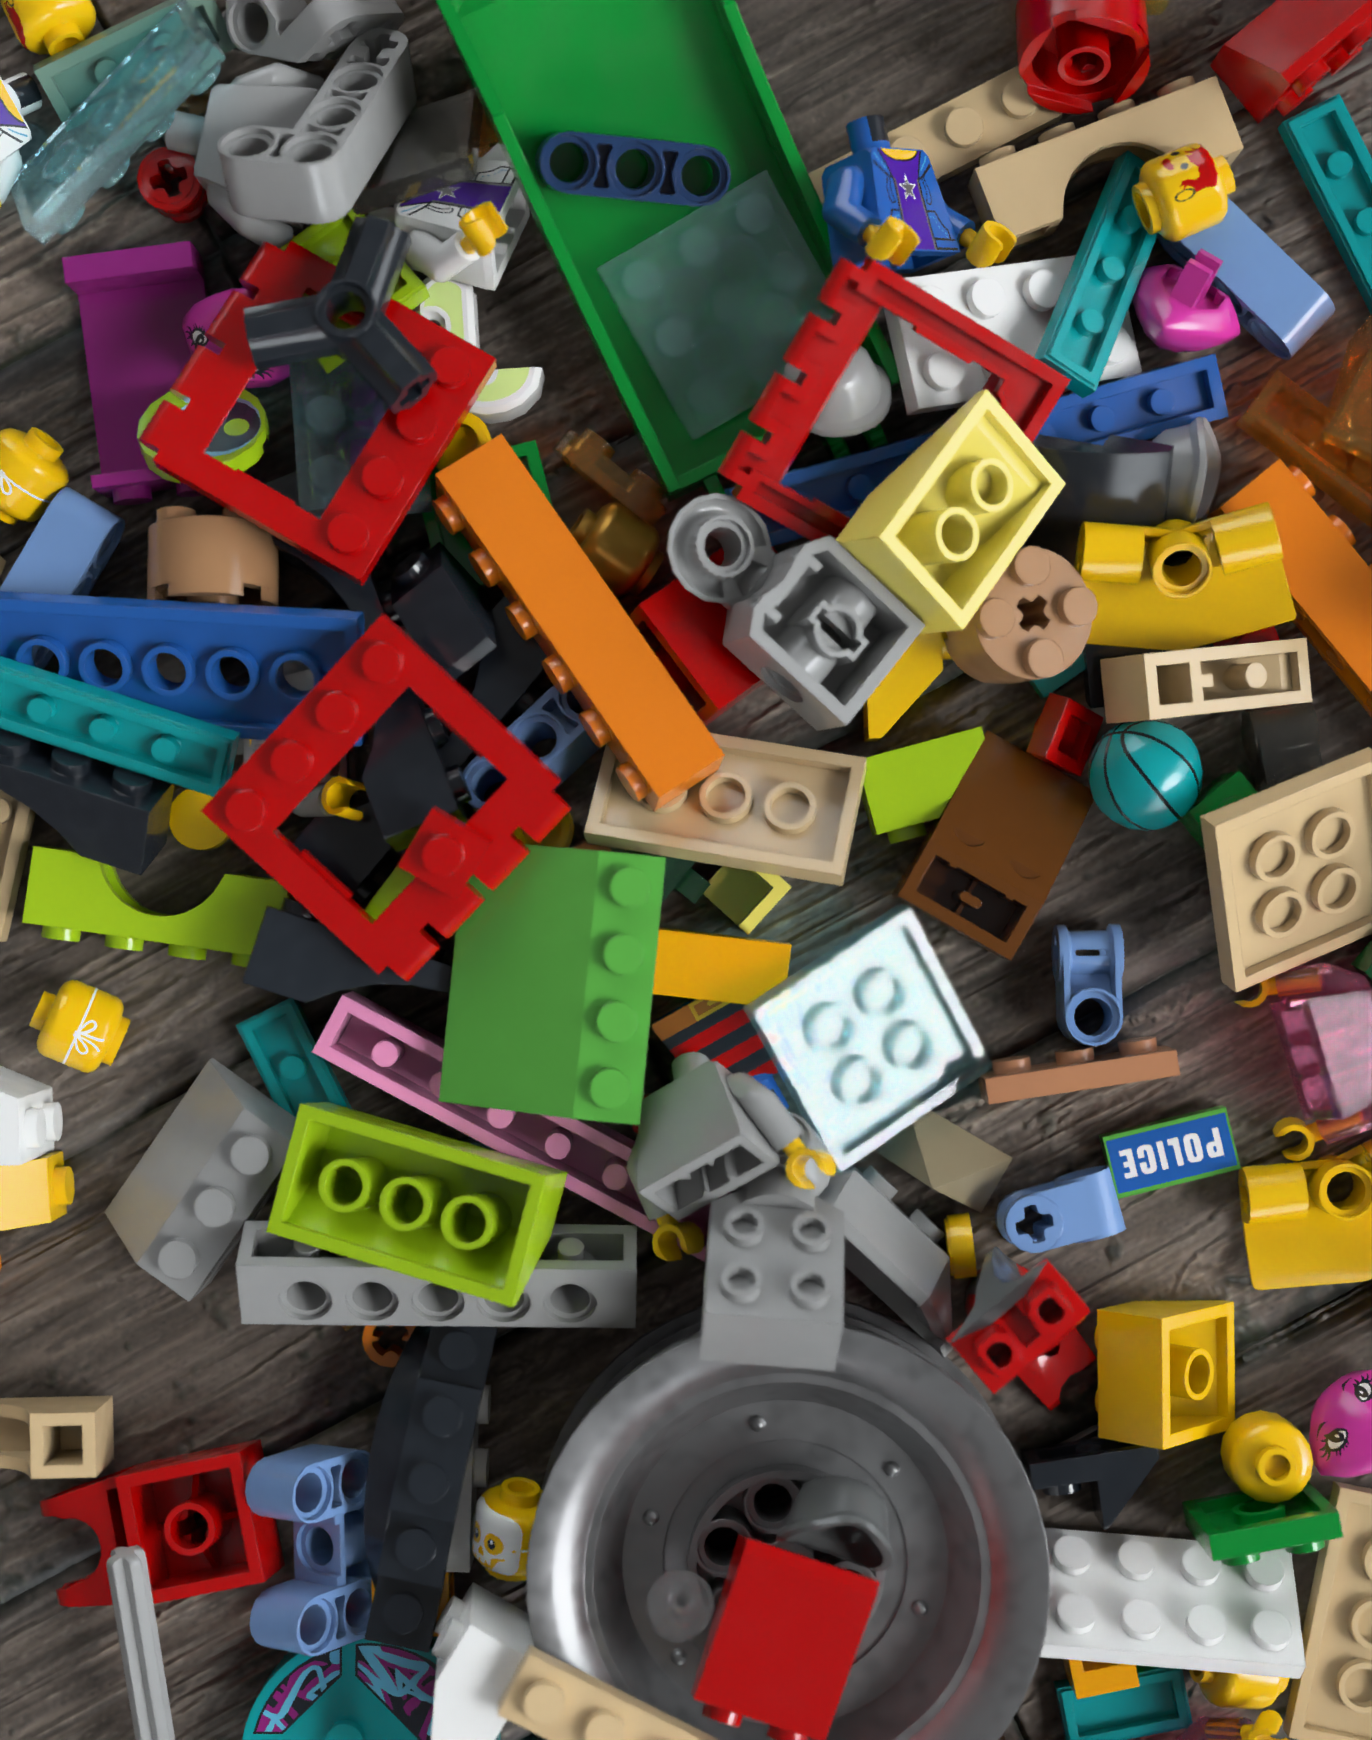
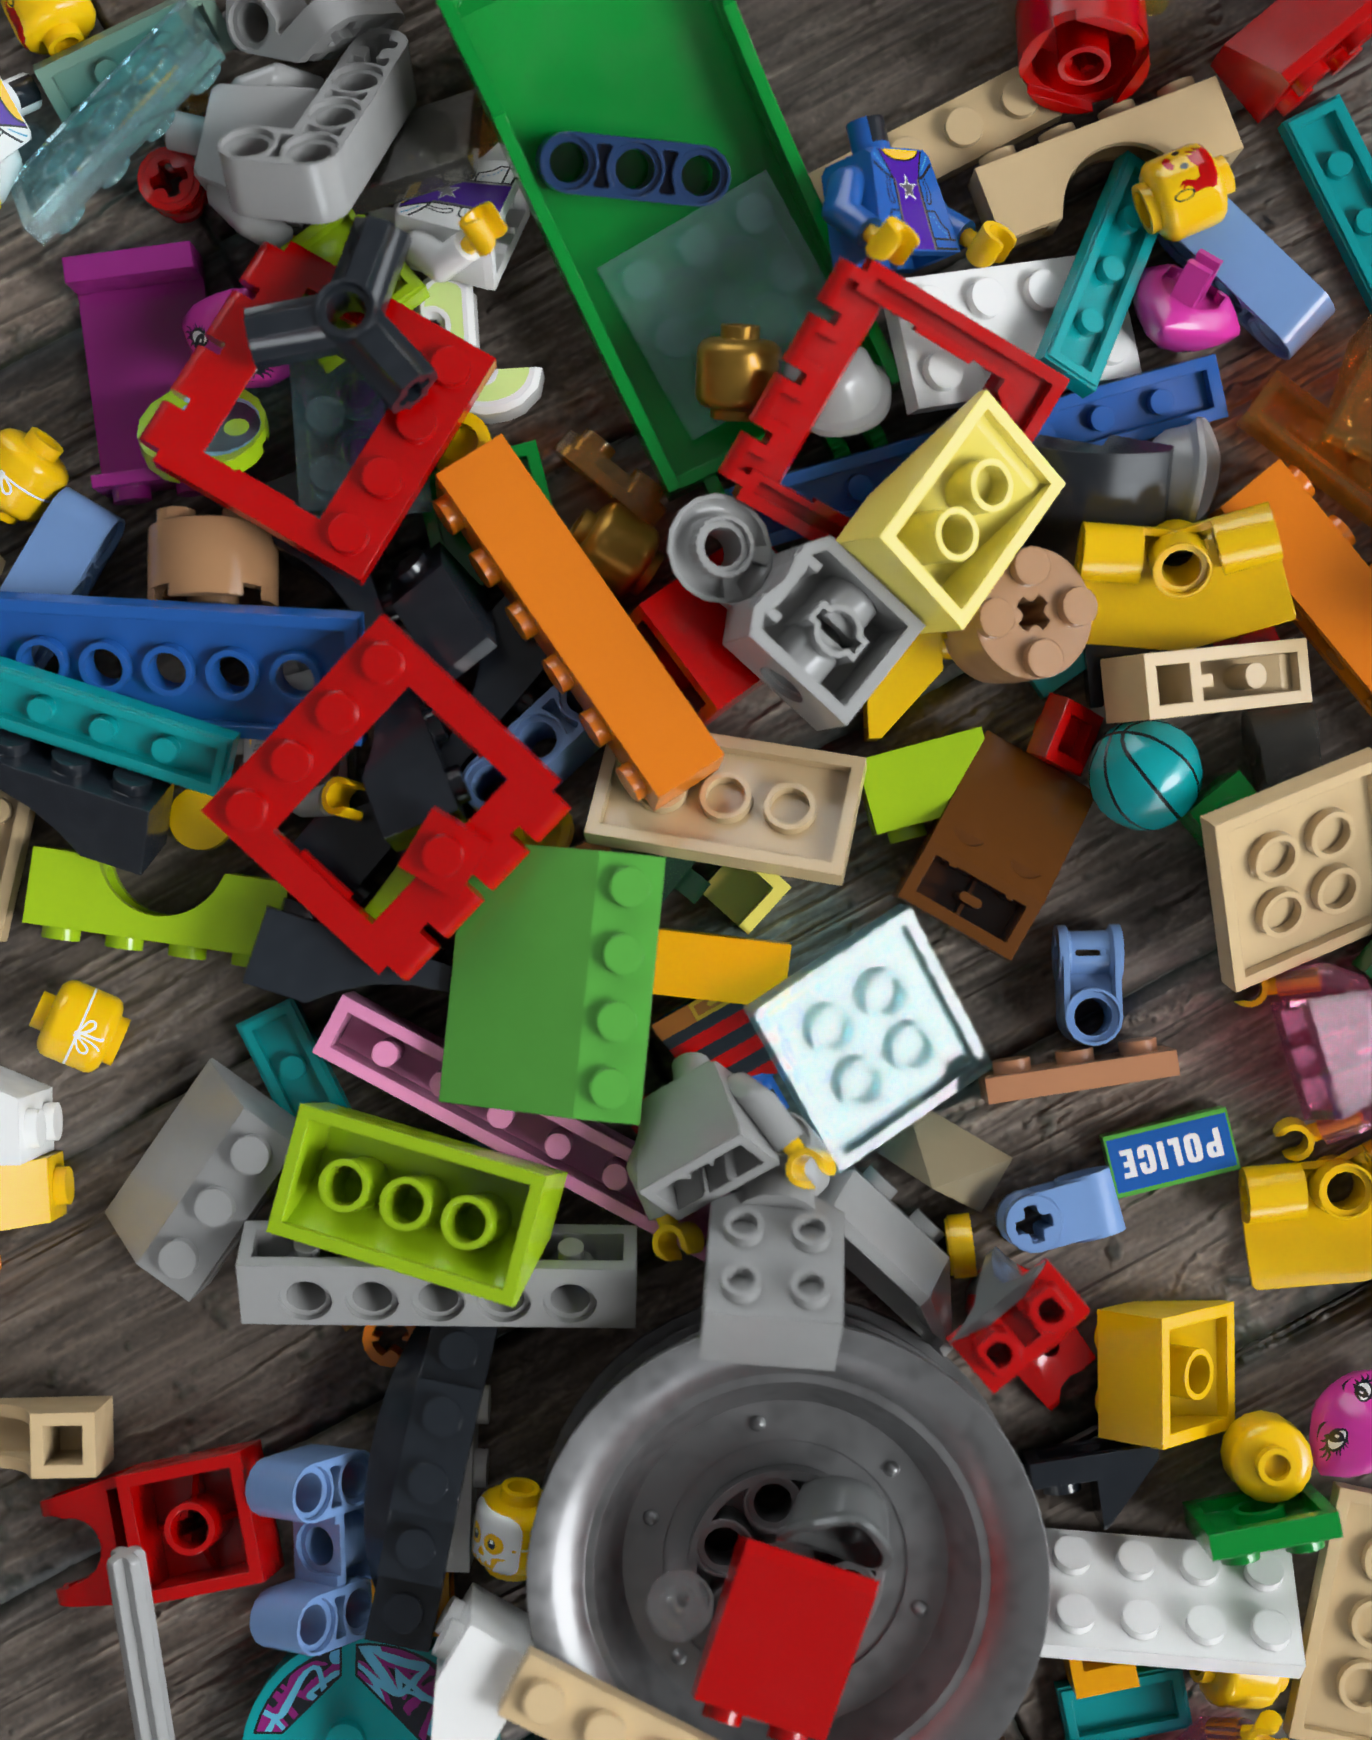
(734, 370): none -> pearl gold head

